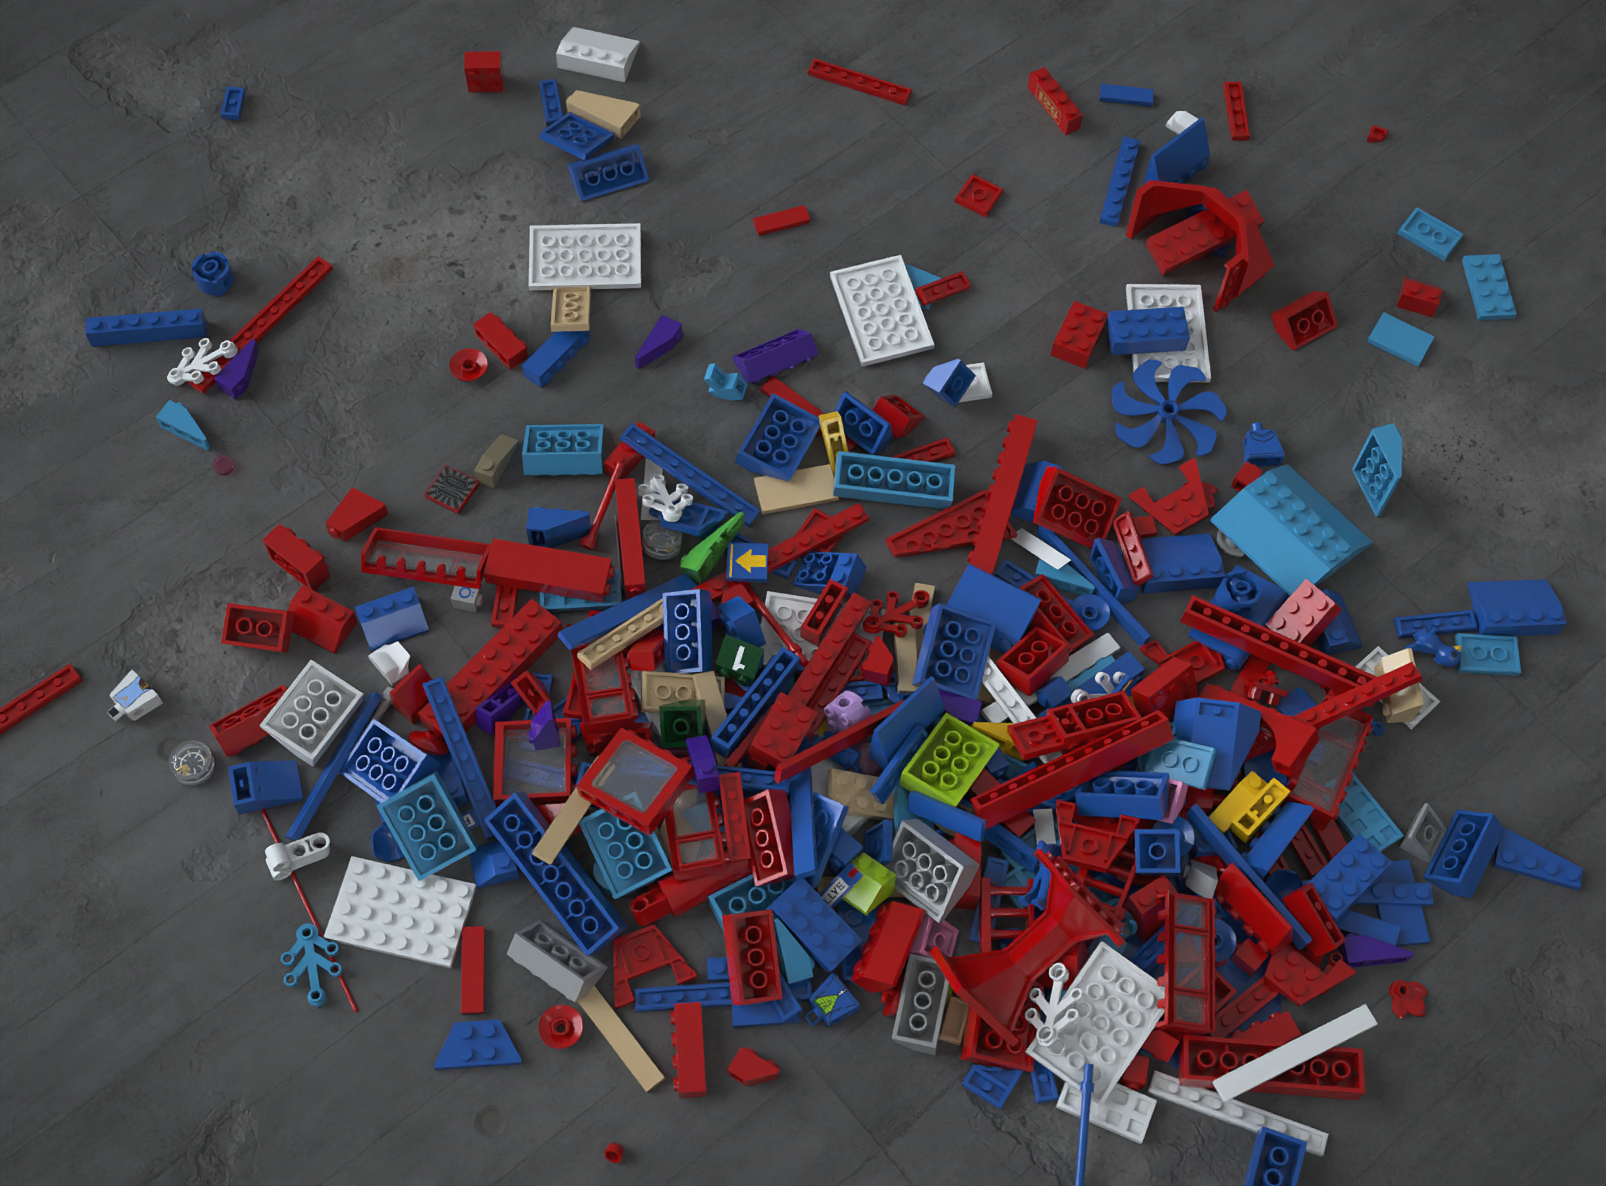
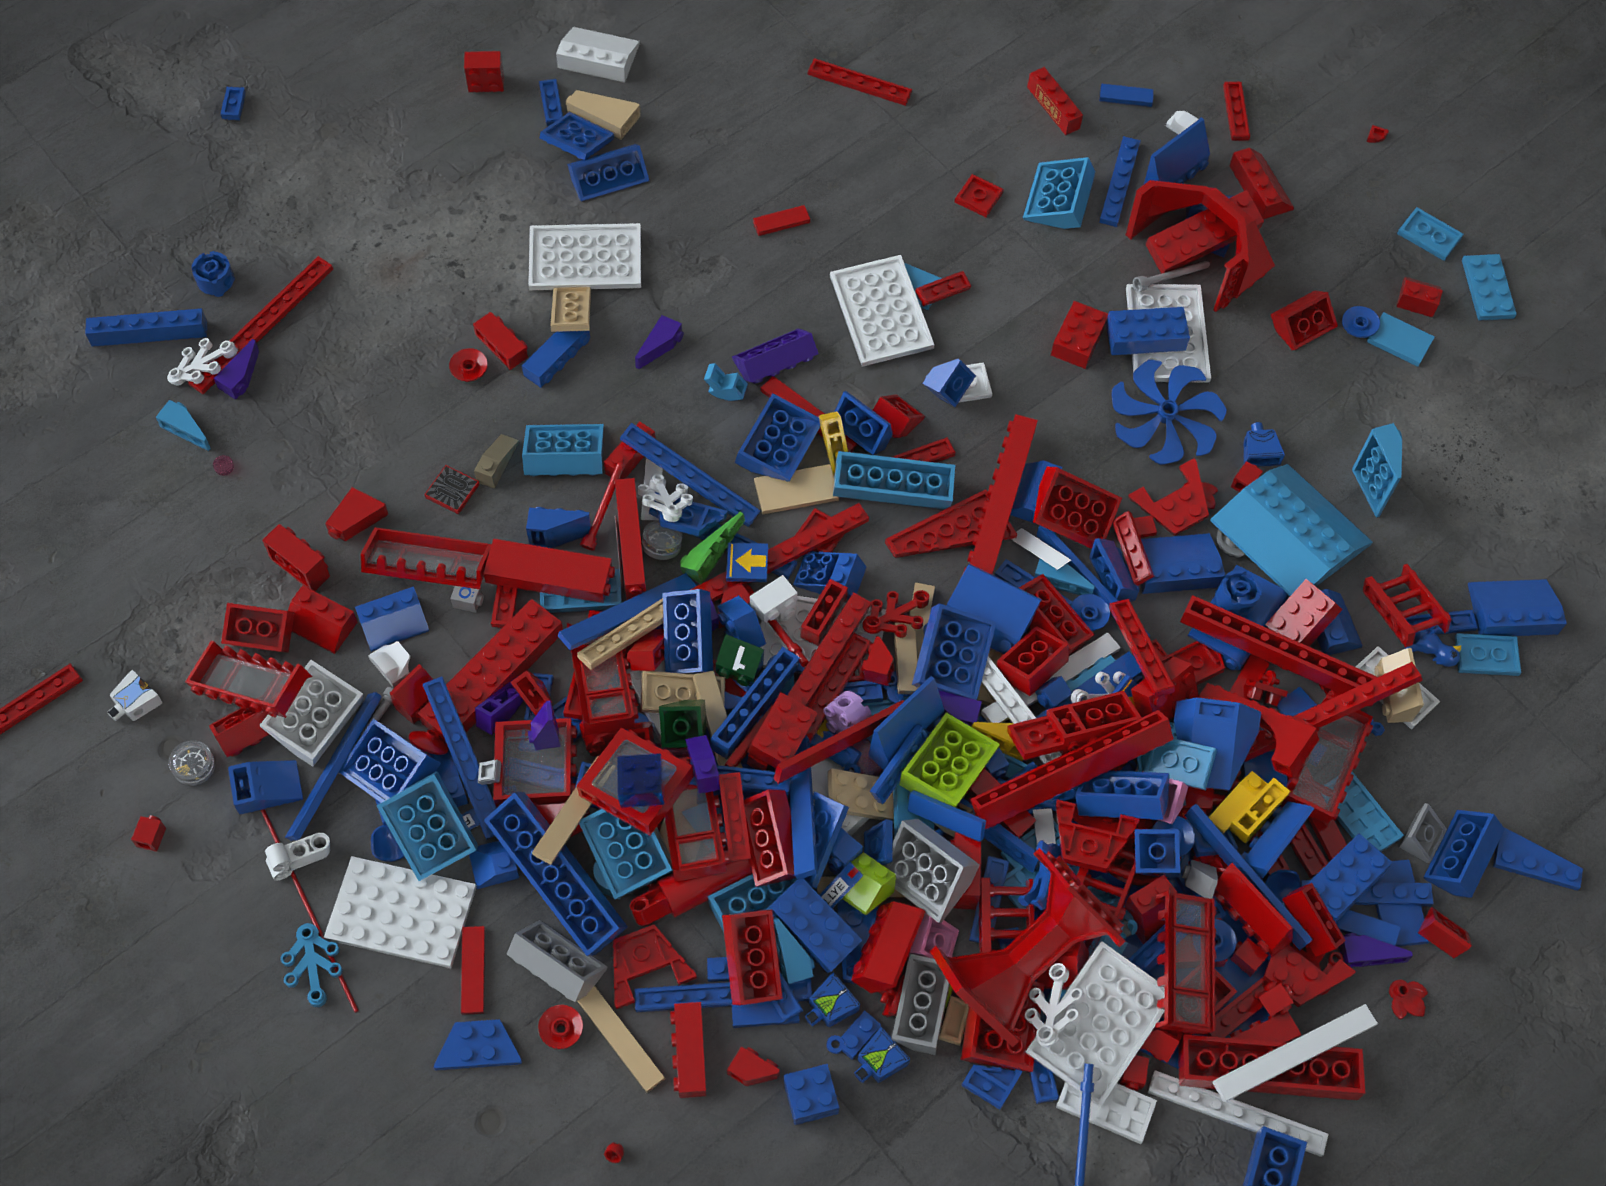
(148, 833): none -> red brick
(247, 680): none -> window
(489, 772): none -> light grey tile
(640, 780): none -> clear blue brick
(775, 600): none -> white brick
(811, 1094): none -> blue brick
(856, 1036): none -> blue hinge
(880, 1058): none -> blue torso
(1060, 193): none -> dark azure slope
(1141, 283): none -> light grey piece
(1142, 647): none -> red tile
(1260, 182): none -> red slope
(1276, 997): none -> red brick
(1361, 316): none -> blue dish
(1396, 618): none -> red fence
(1445, 933): none -> red slope

